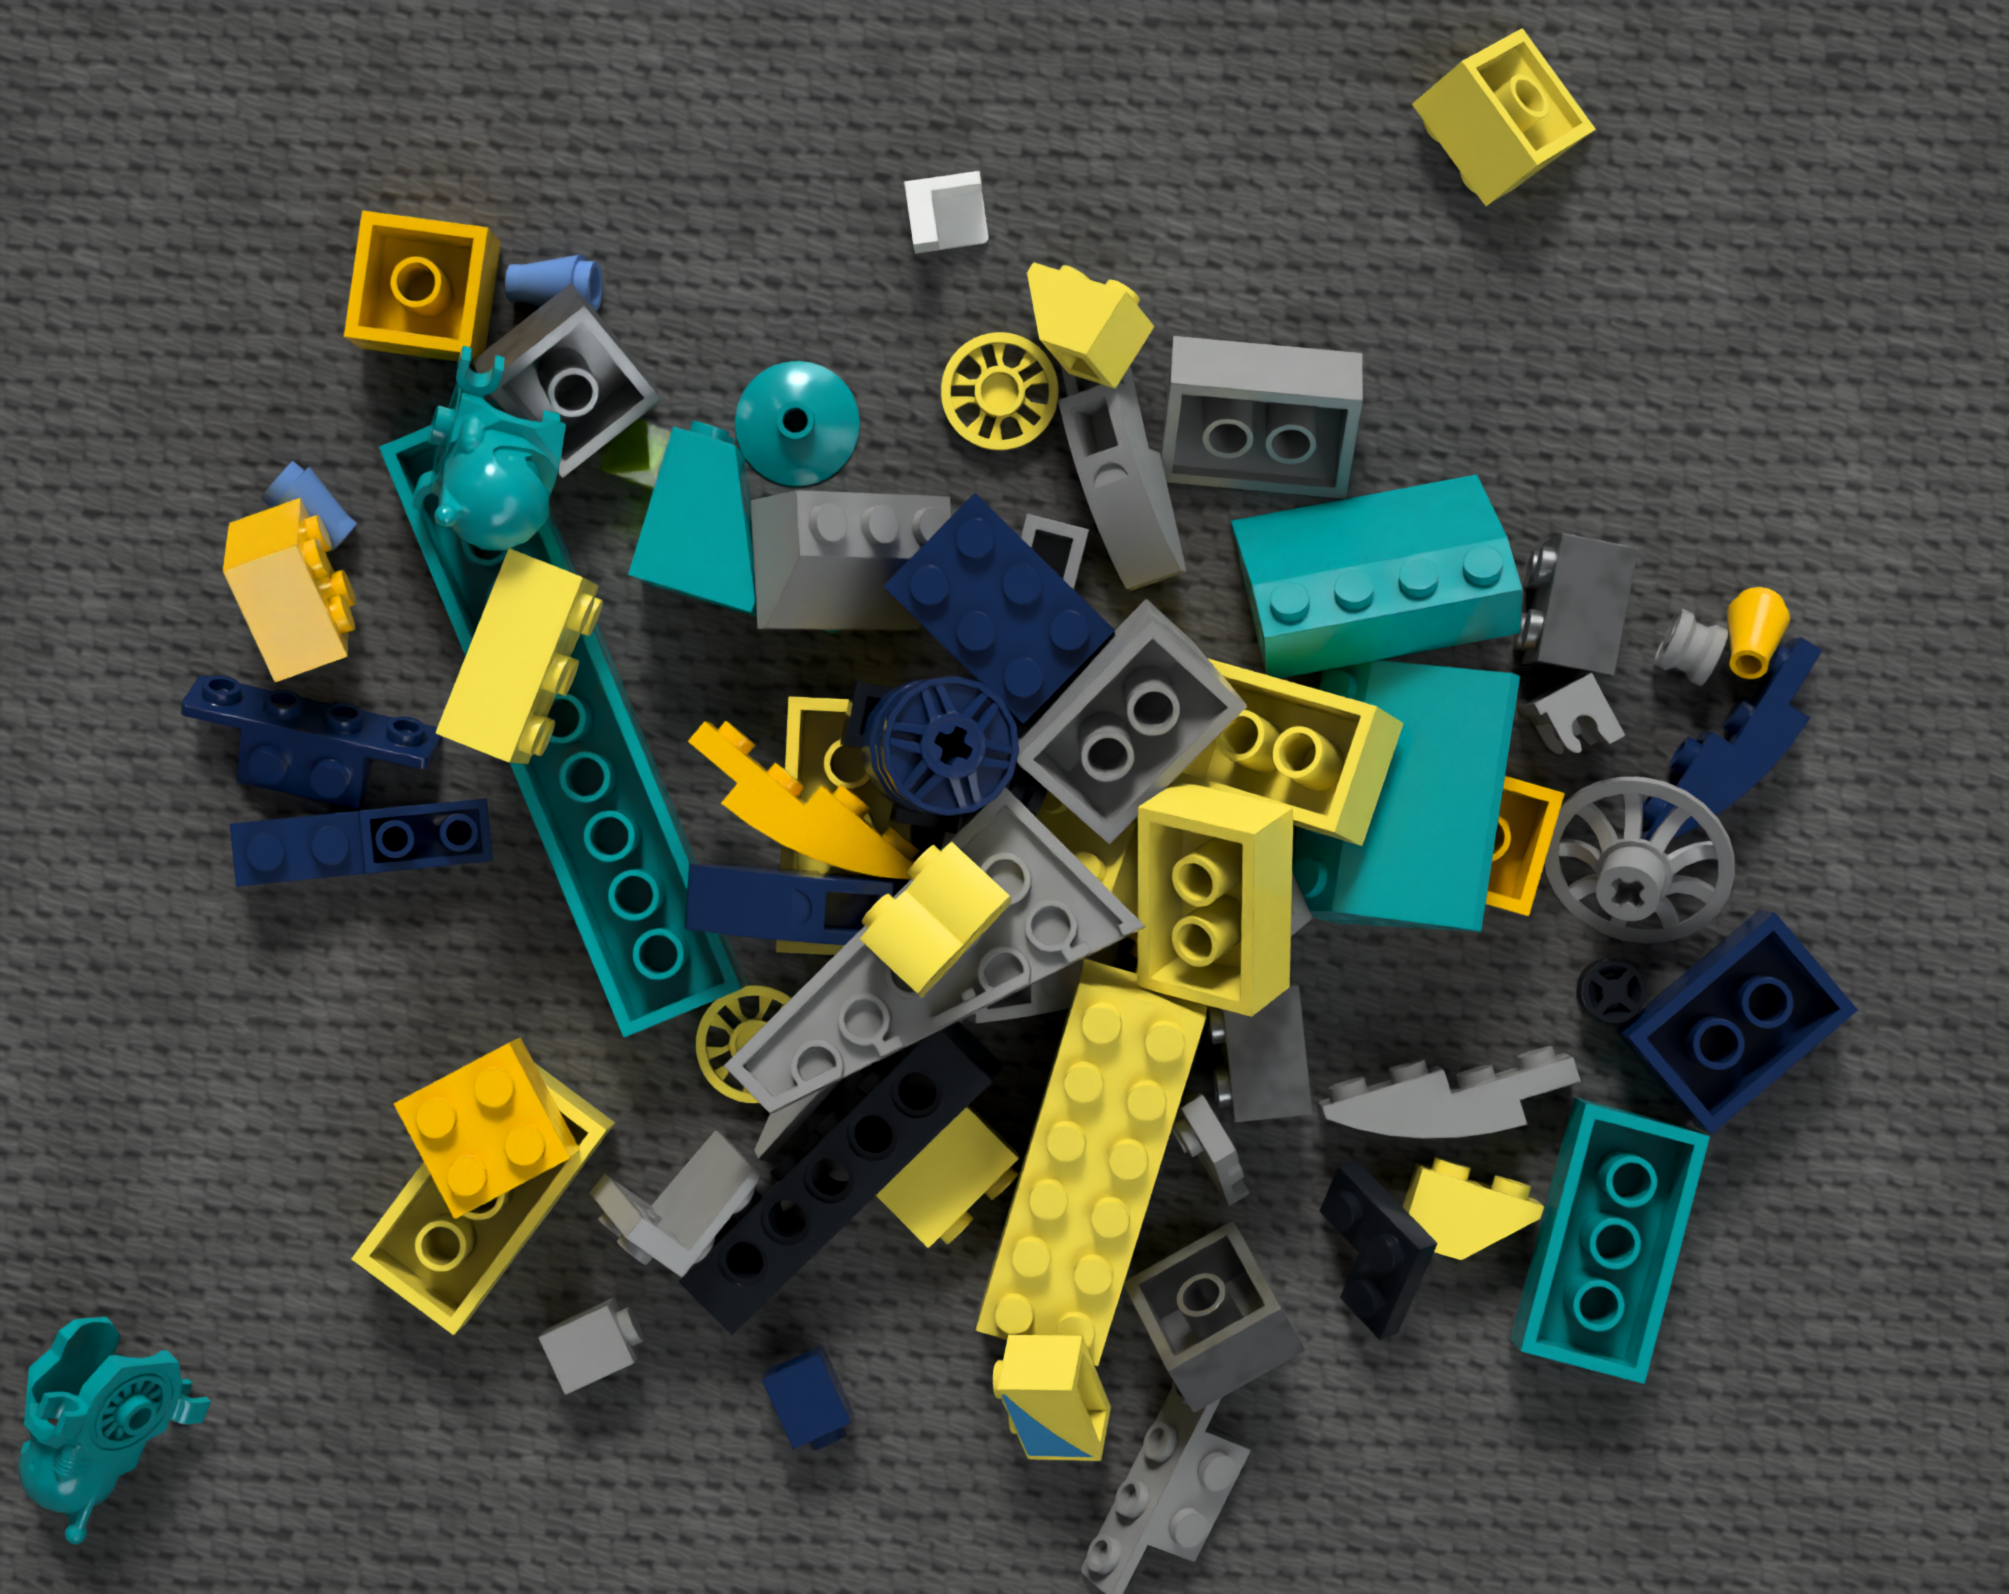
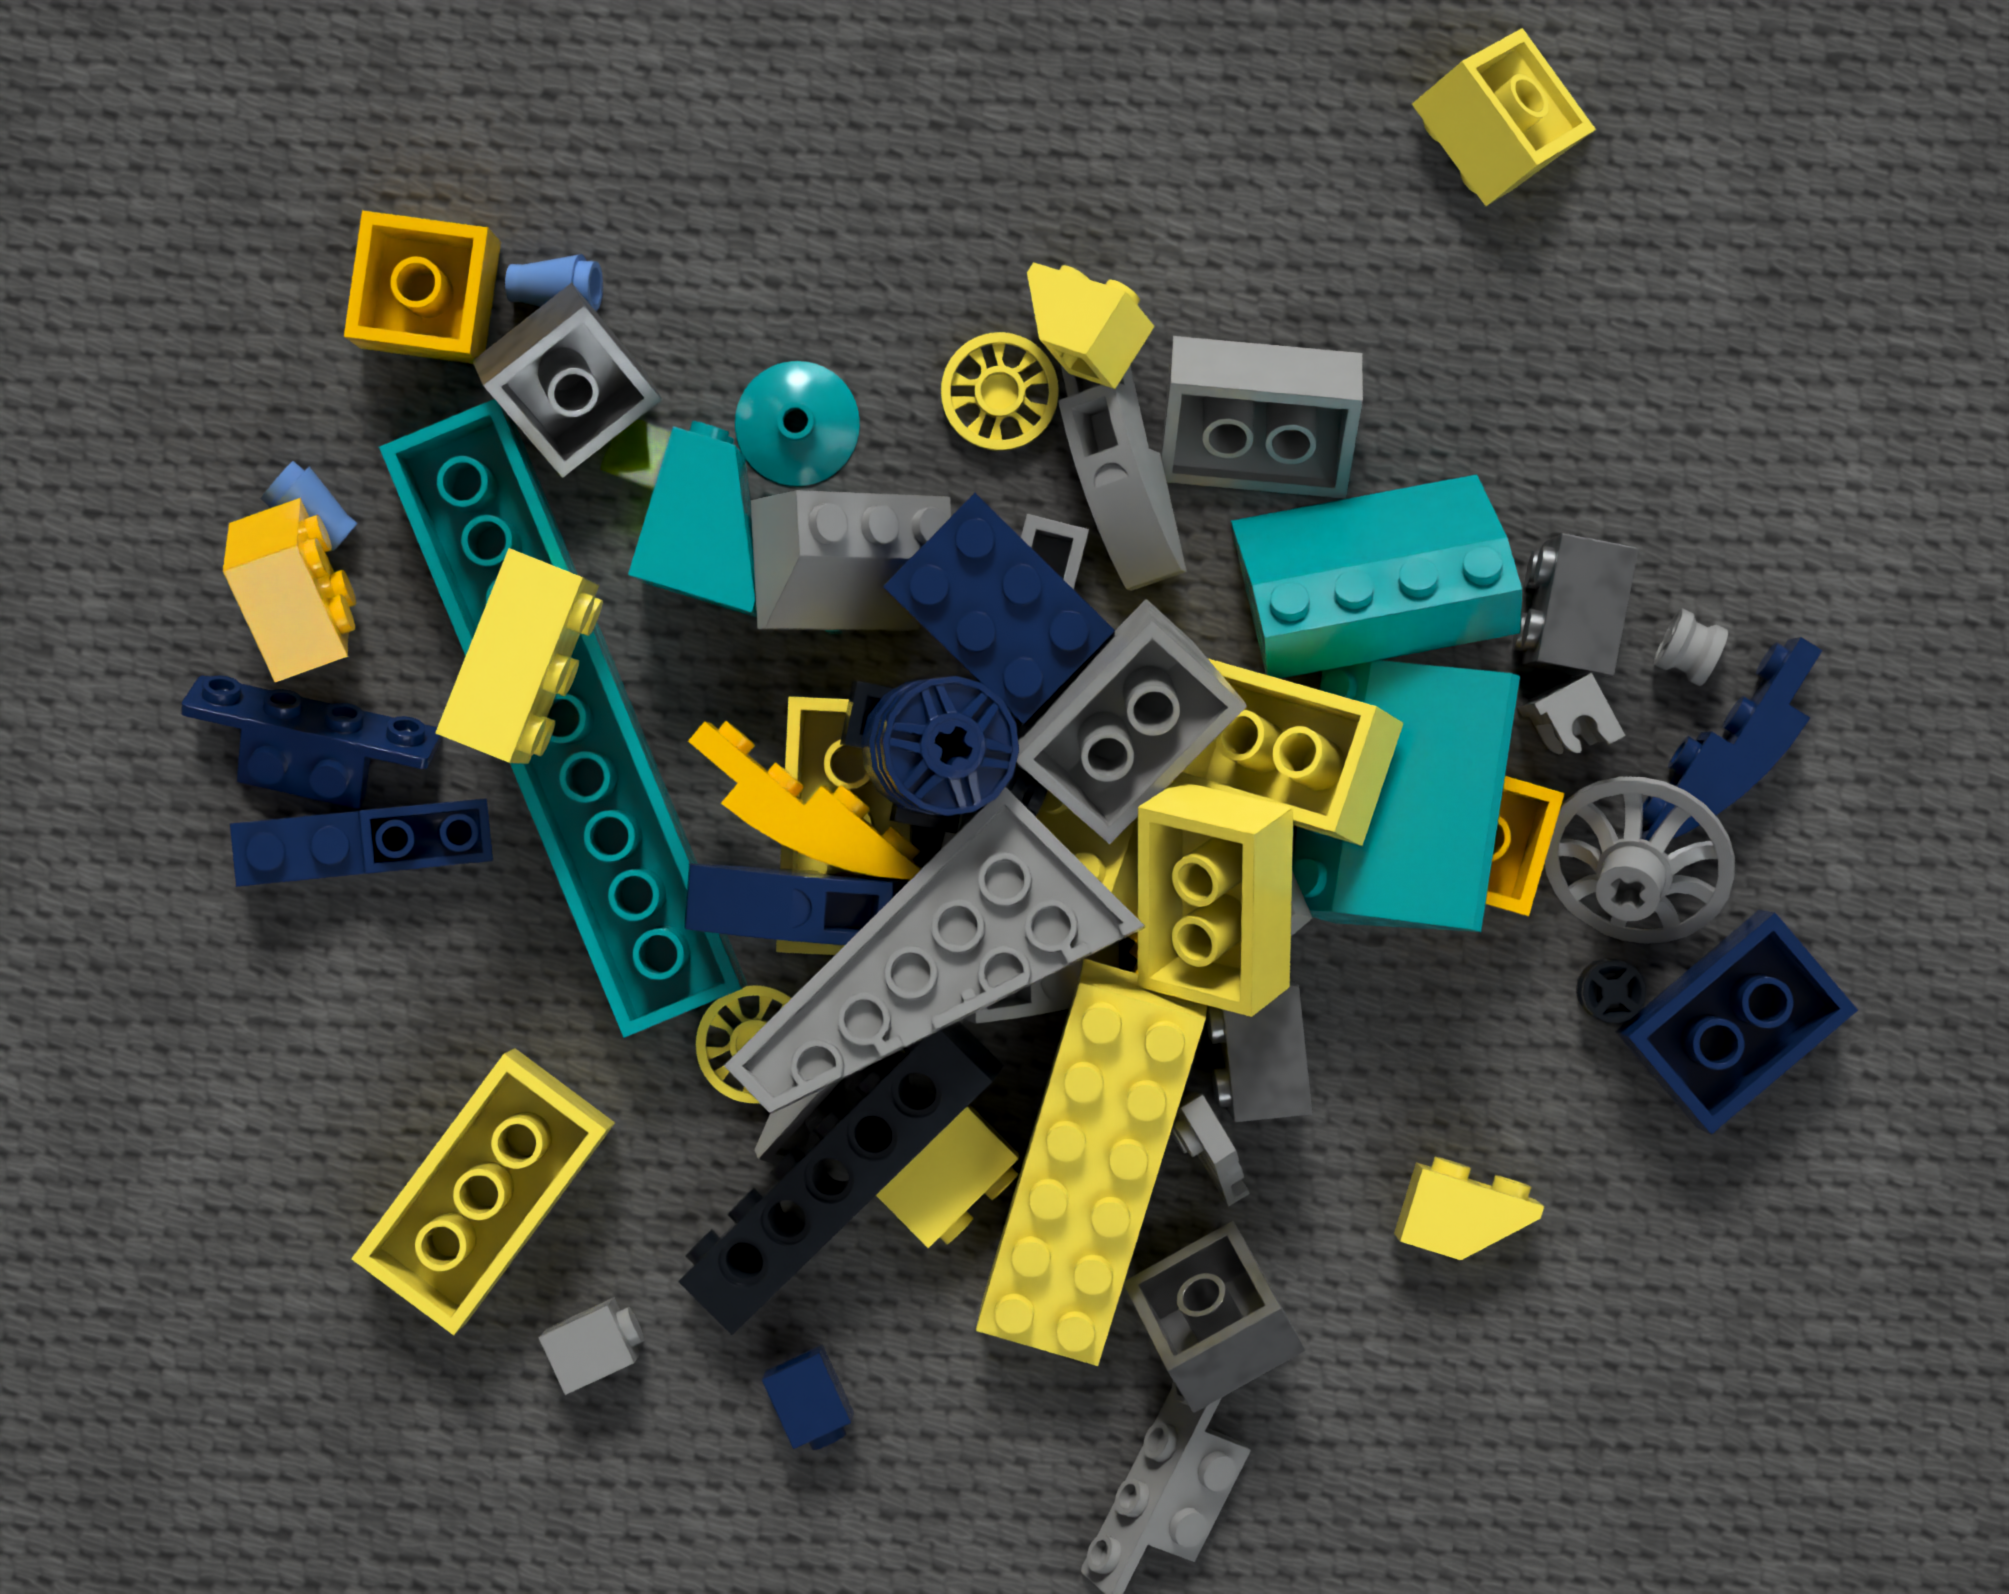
(104, 1414): teal helmet -> none
(487, 1128): yellow brick -> none
(489, 465): teal helmet -> none
(689, 1211): light grey bracket -> none
(934, 917): light yellow brick -> none
(946, 212): white panel -> none
(1053, 1397): light yellow brick -> none
(1389, 1244): black plate -> none
(1424, 1106): light grey slope -> none
(1609, 1240): teal brick -> none
(1755, 629): yellow cone -> none

